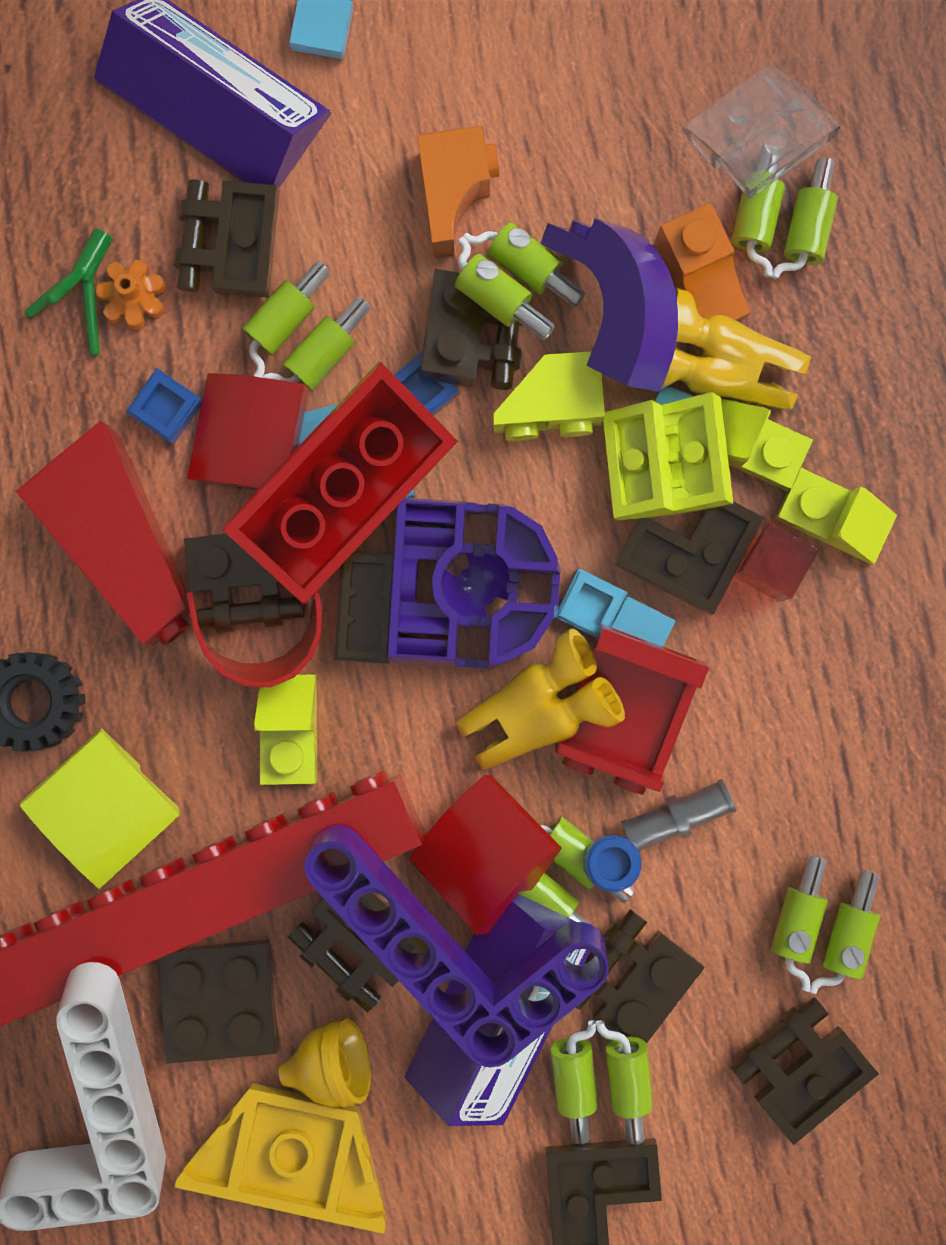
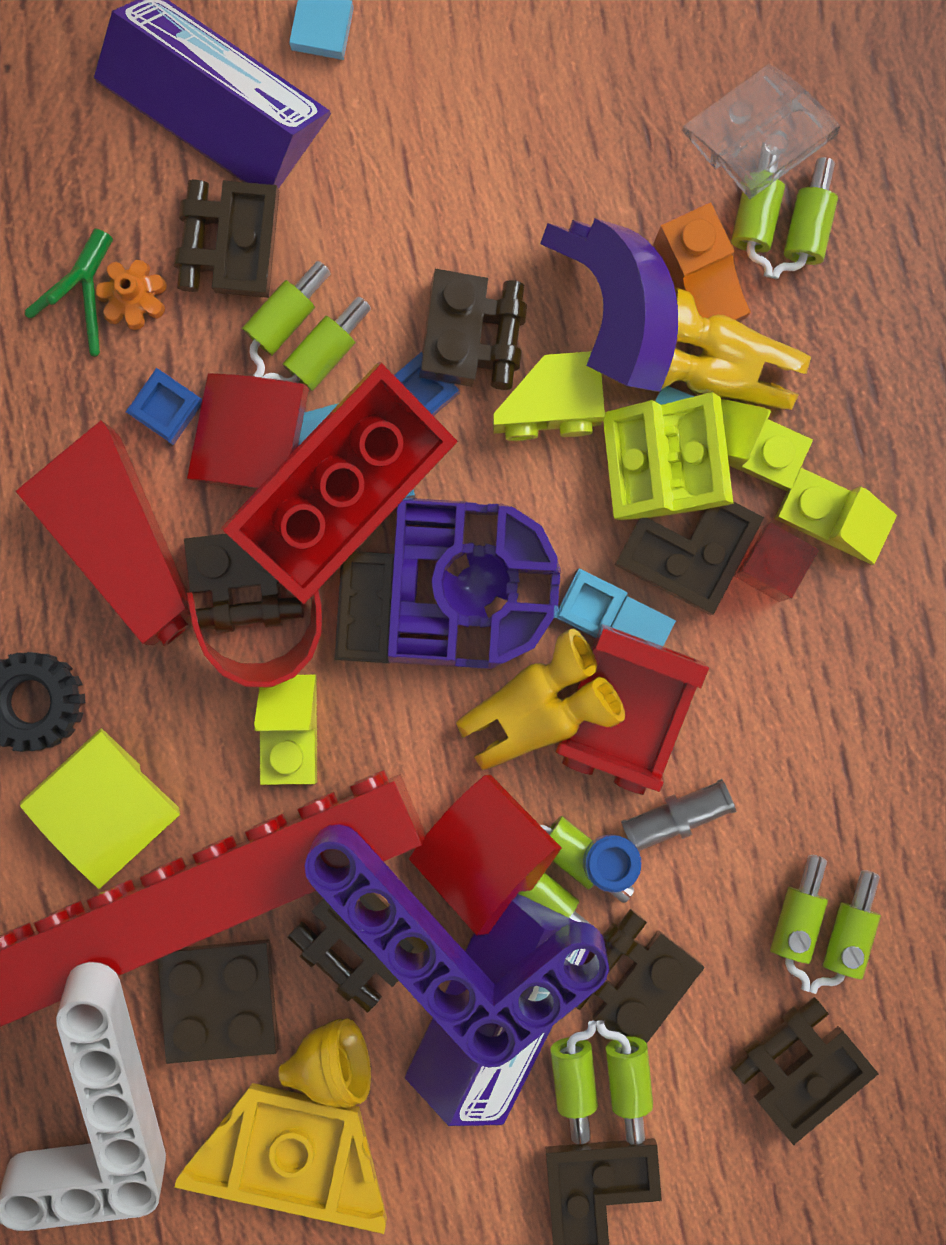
(454, 175): orange arch -> none
(501, 293): lime piece -> none

